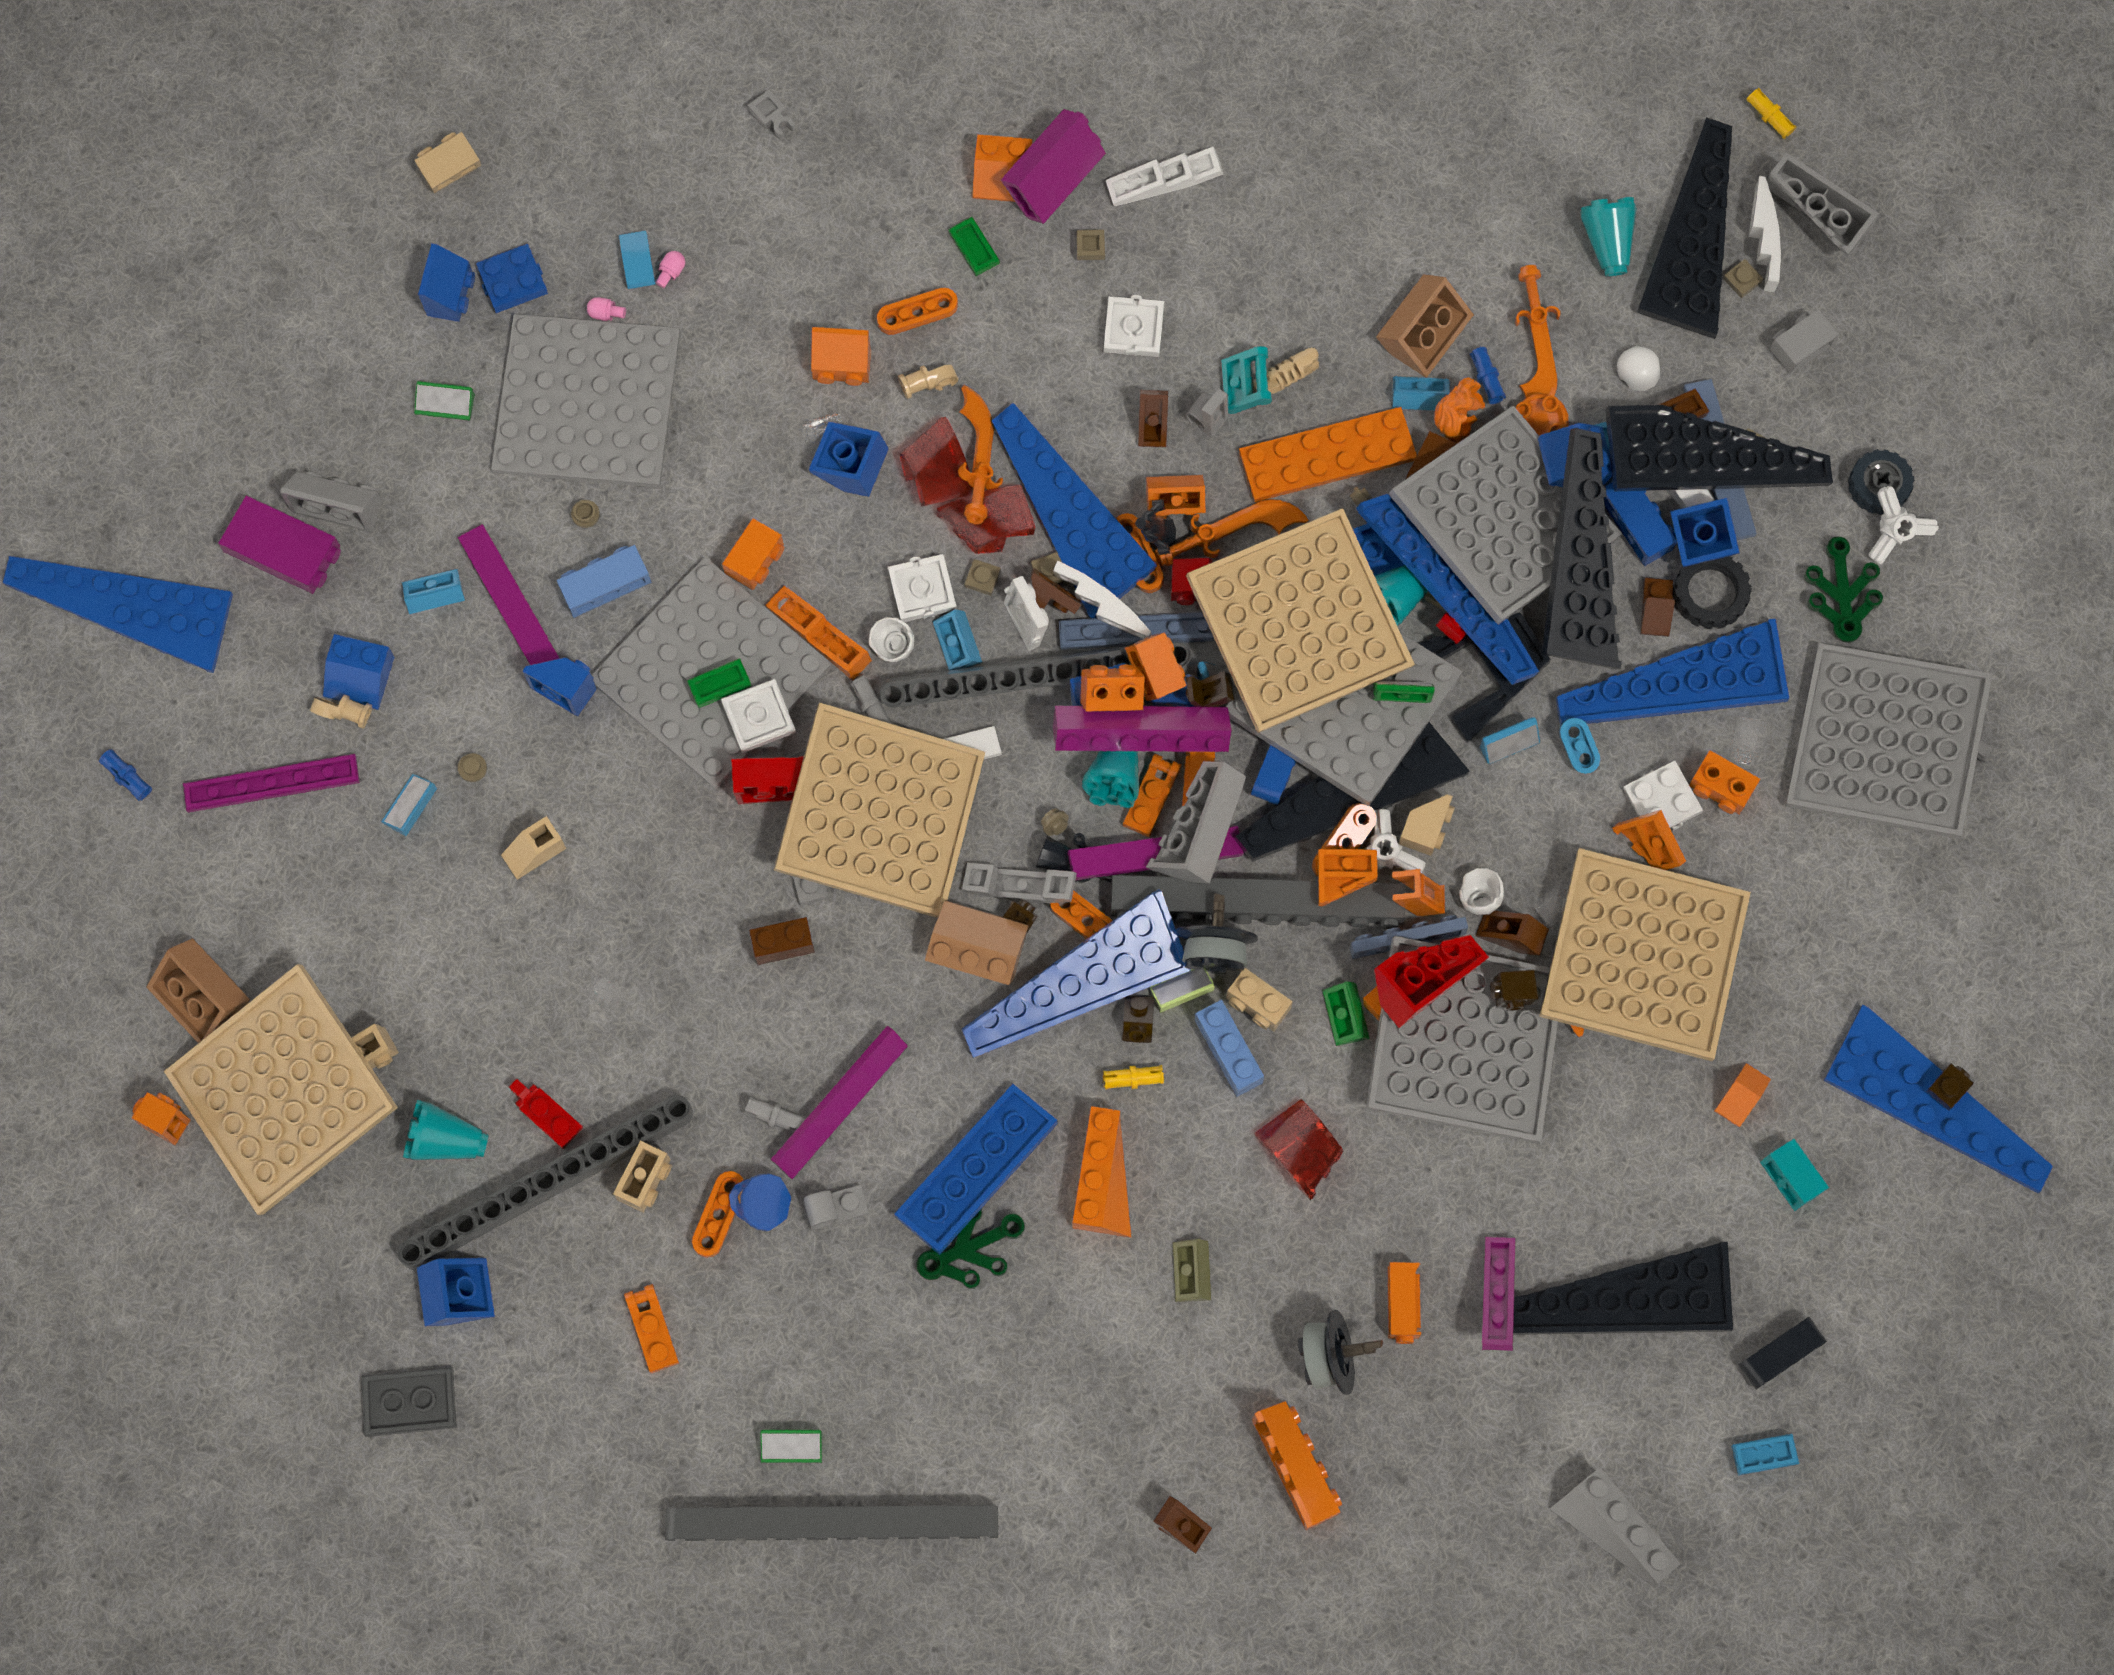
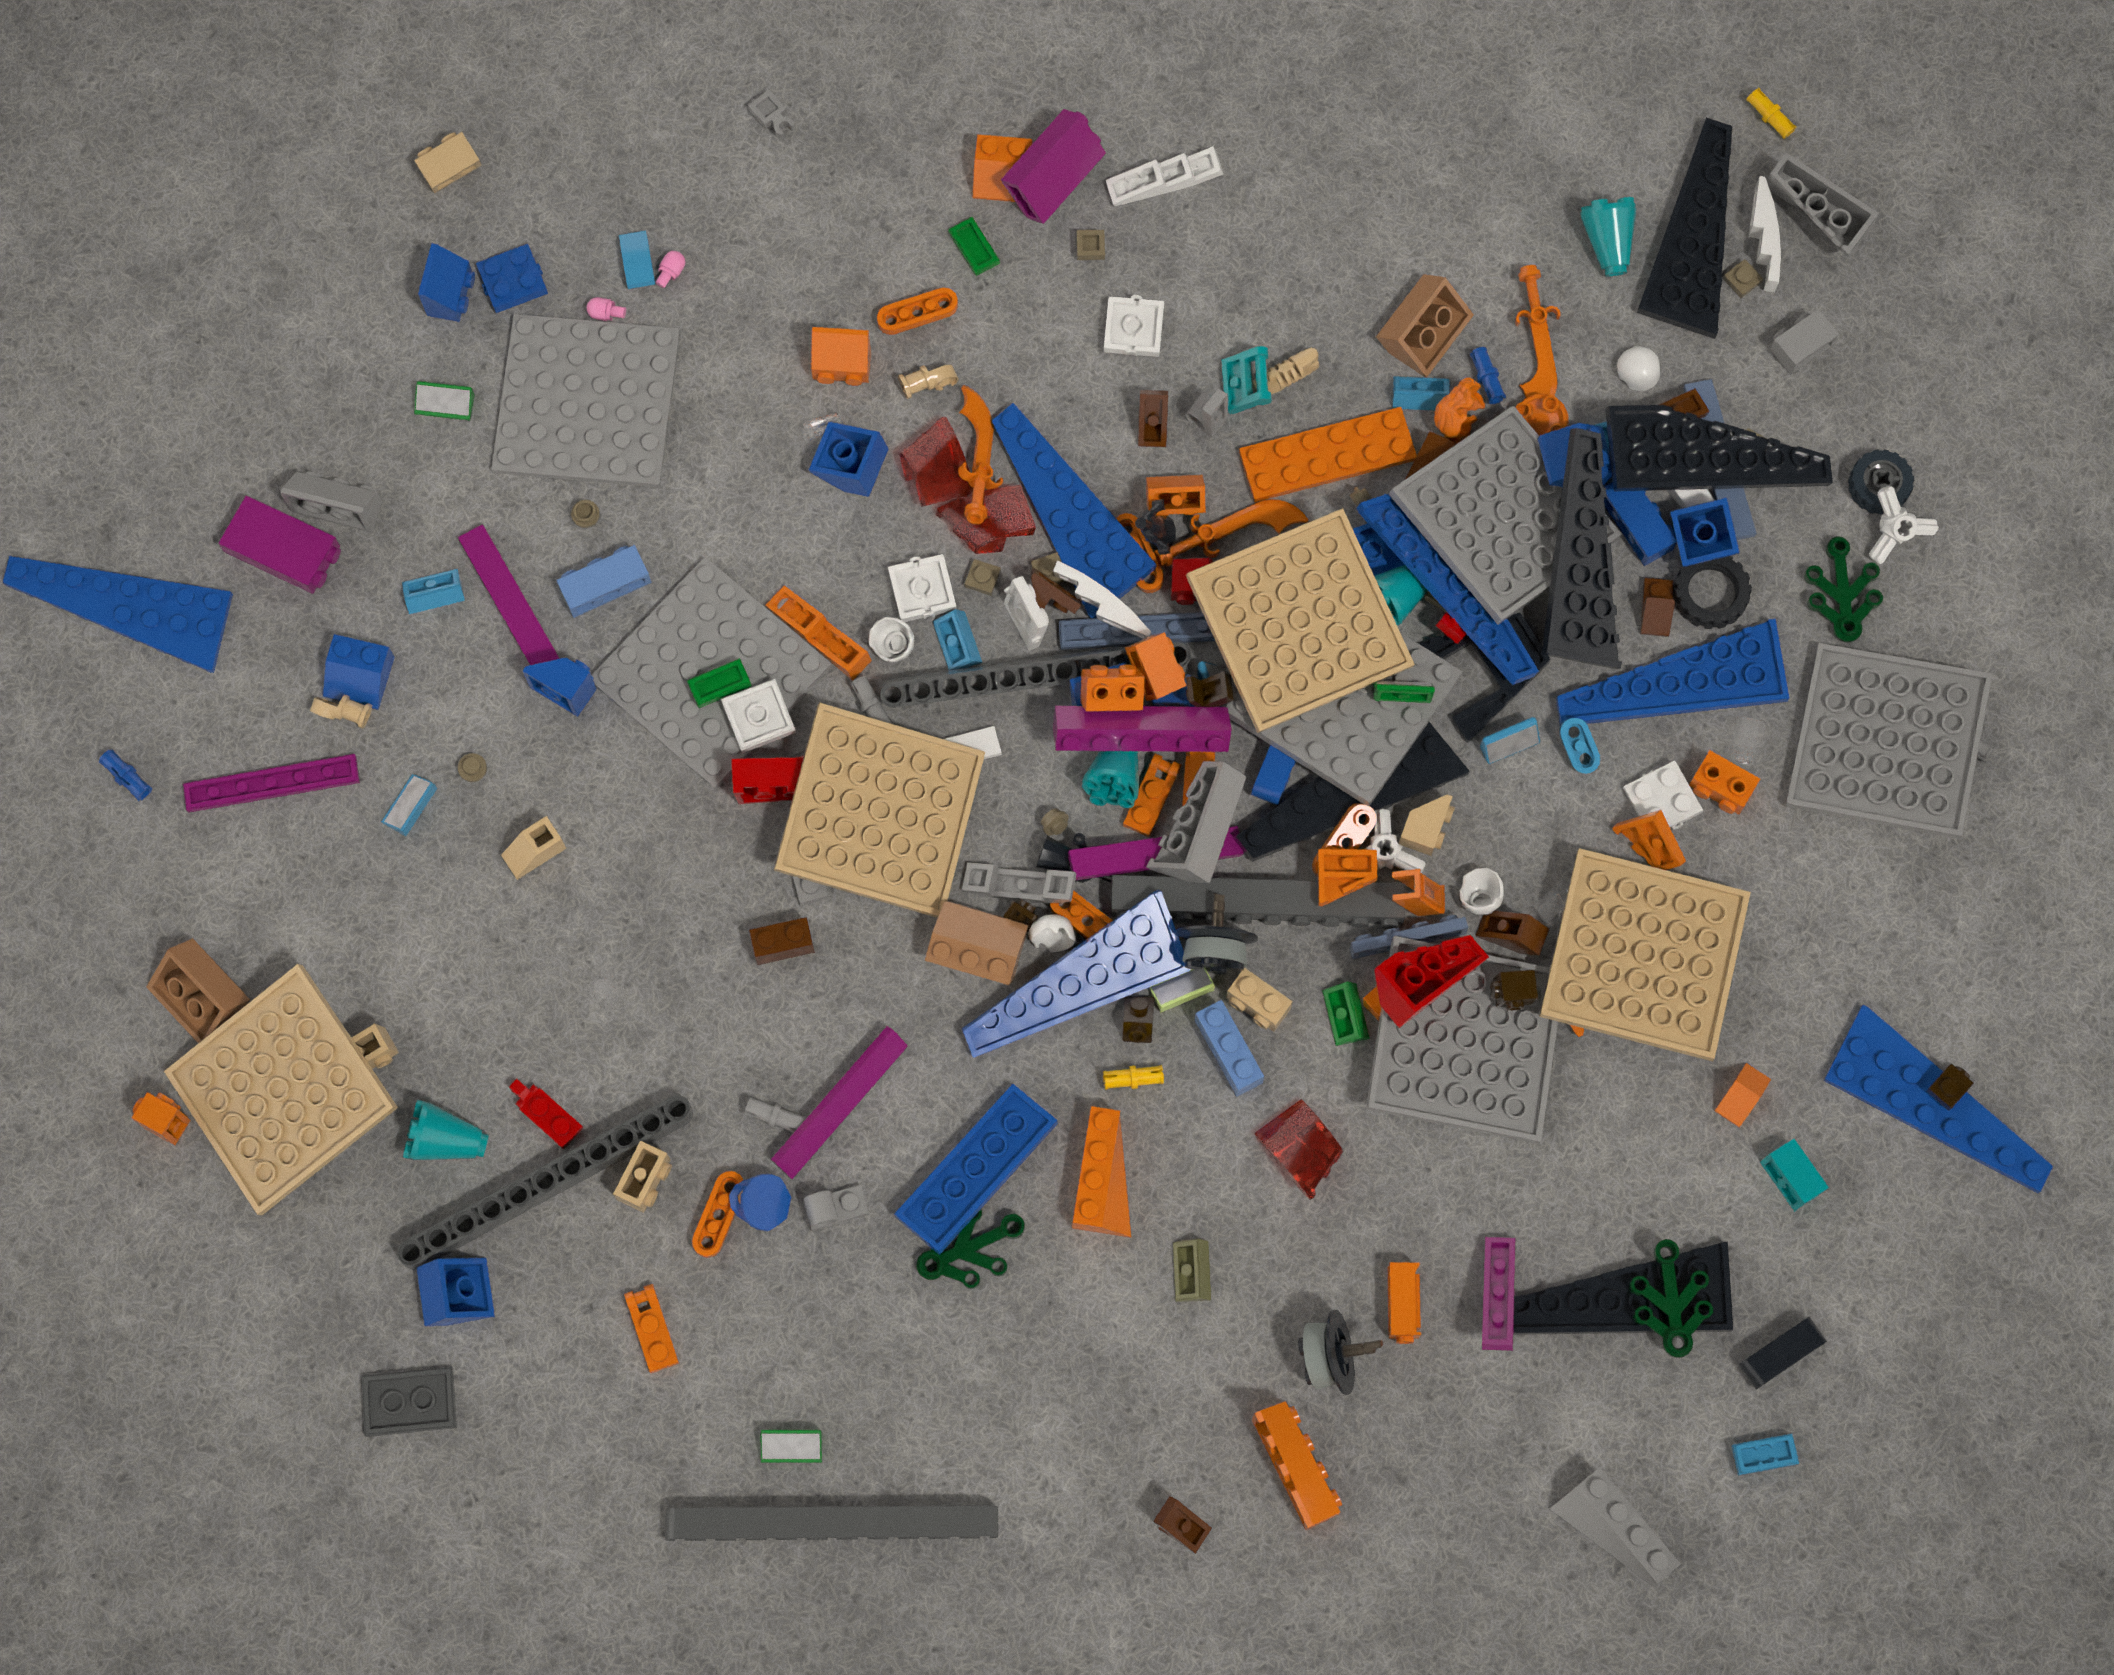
(753, 554): orange brick -> none
(1053, 931): none -> white hair
(1671, 1303): none -> dark green plant

